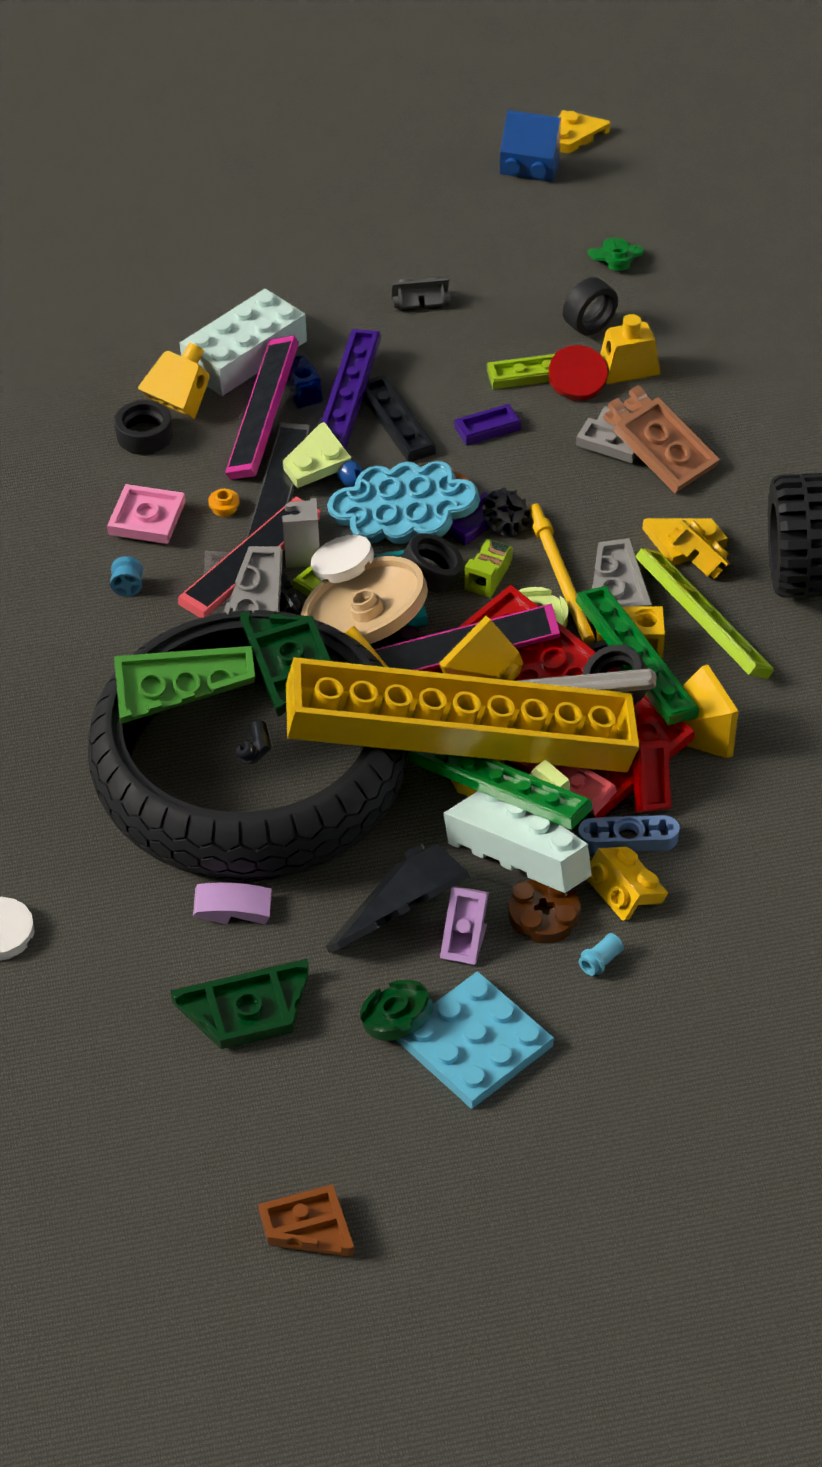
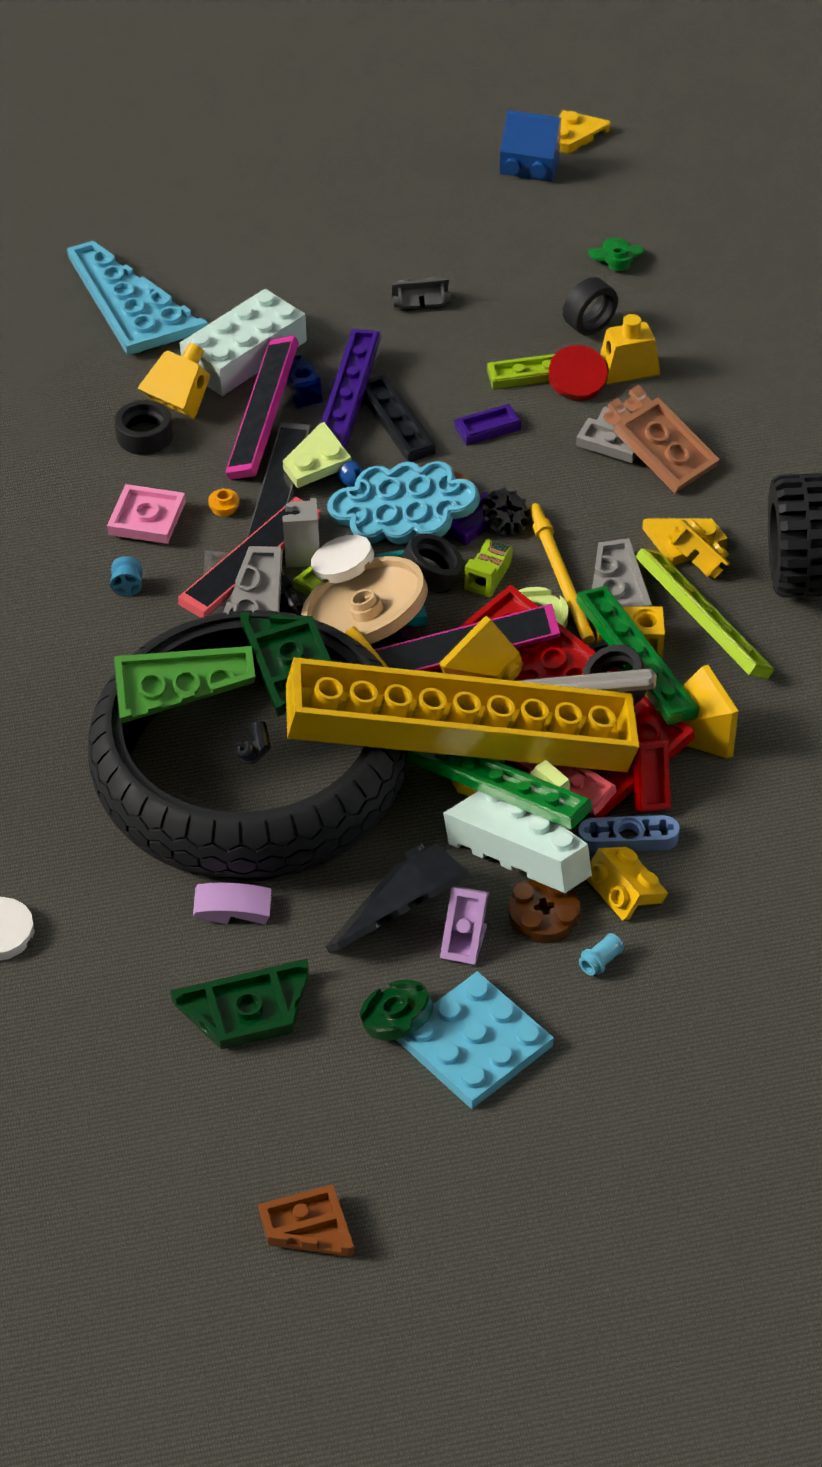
(133, 306): none -> medium azure wing

